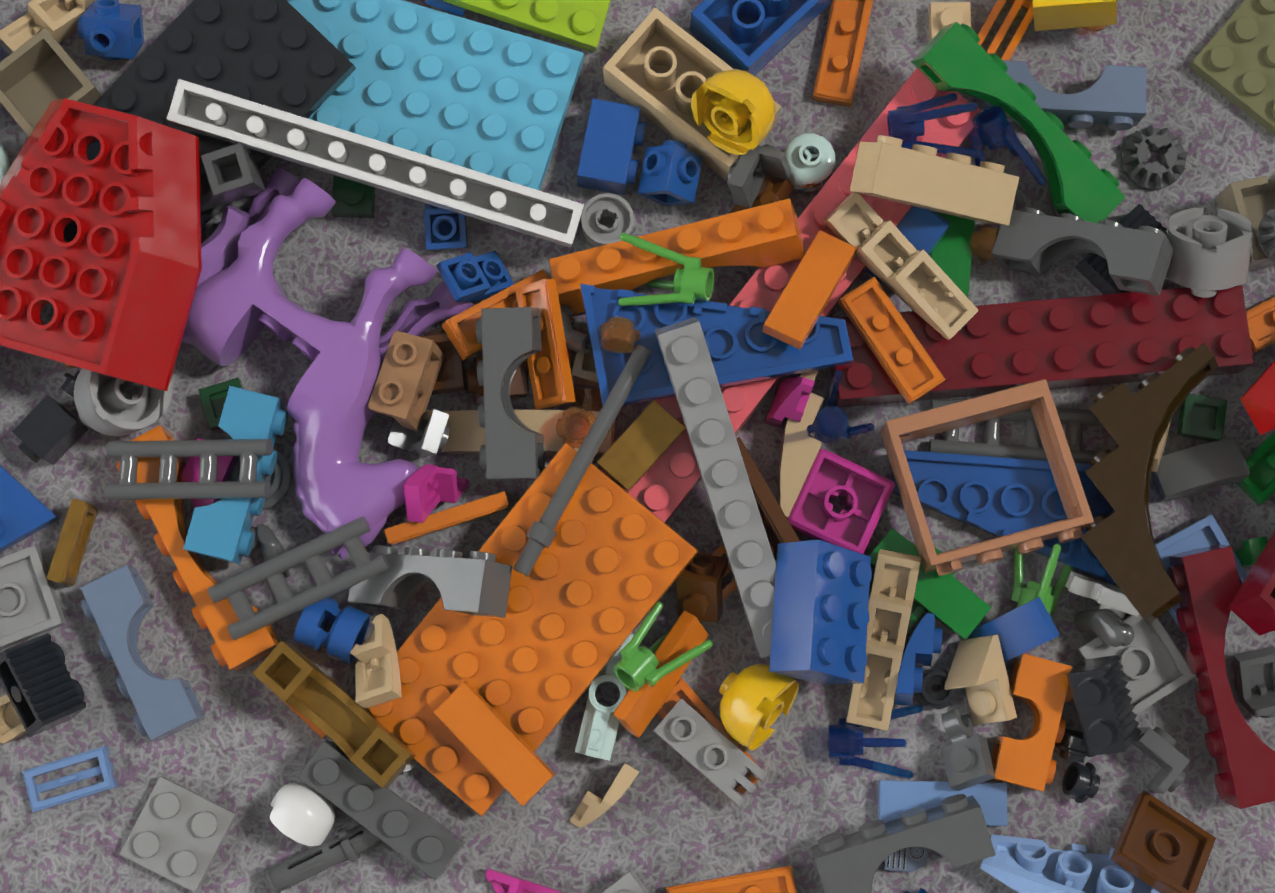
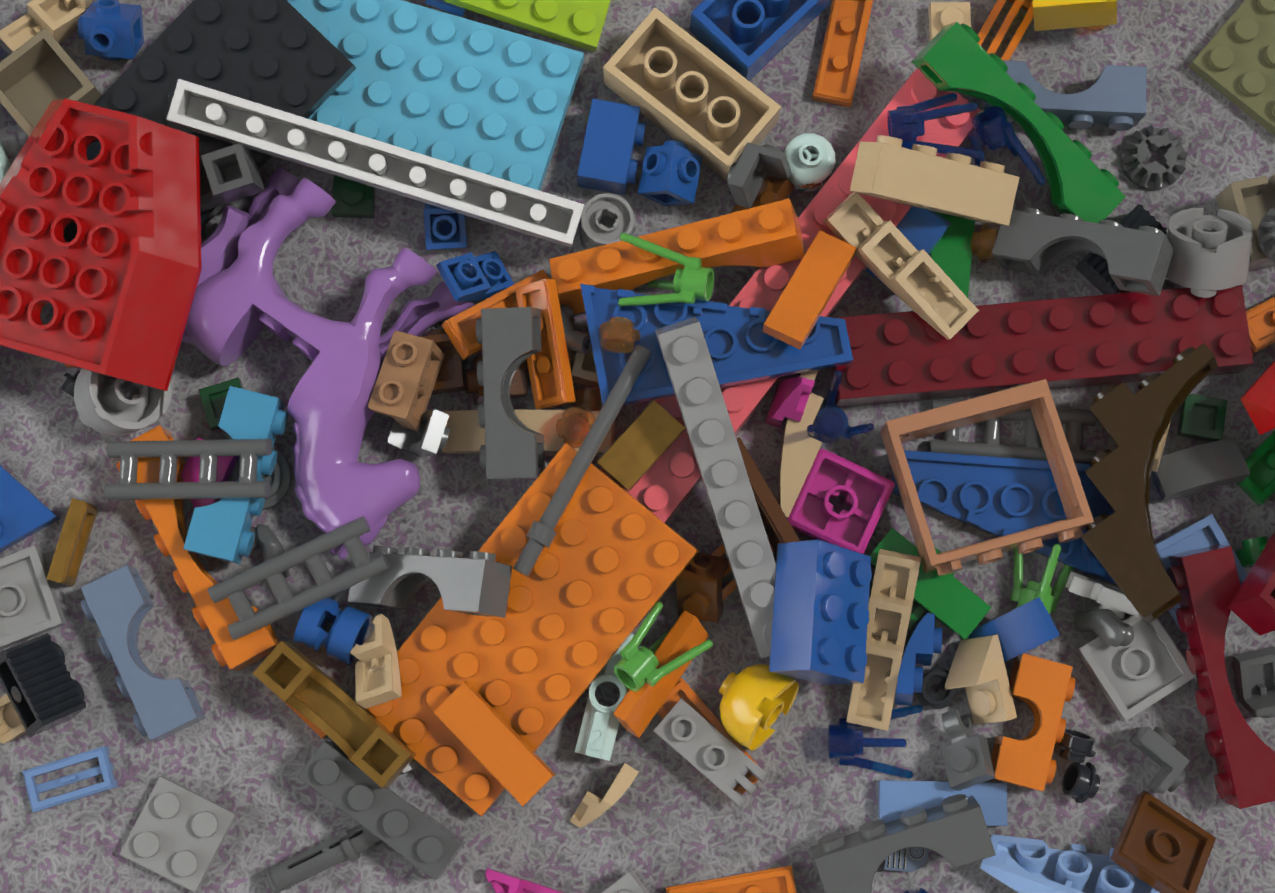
(48, 431): black brick -> none
(302, 814): white hair -> none
(429, 487): dark pink slope -> none
(448, 518): orange tile -> none
(735, 110): yellow cylinder -> none
(891, 340): orange tile -> none
(1103, 705): black brick -> none

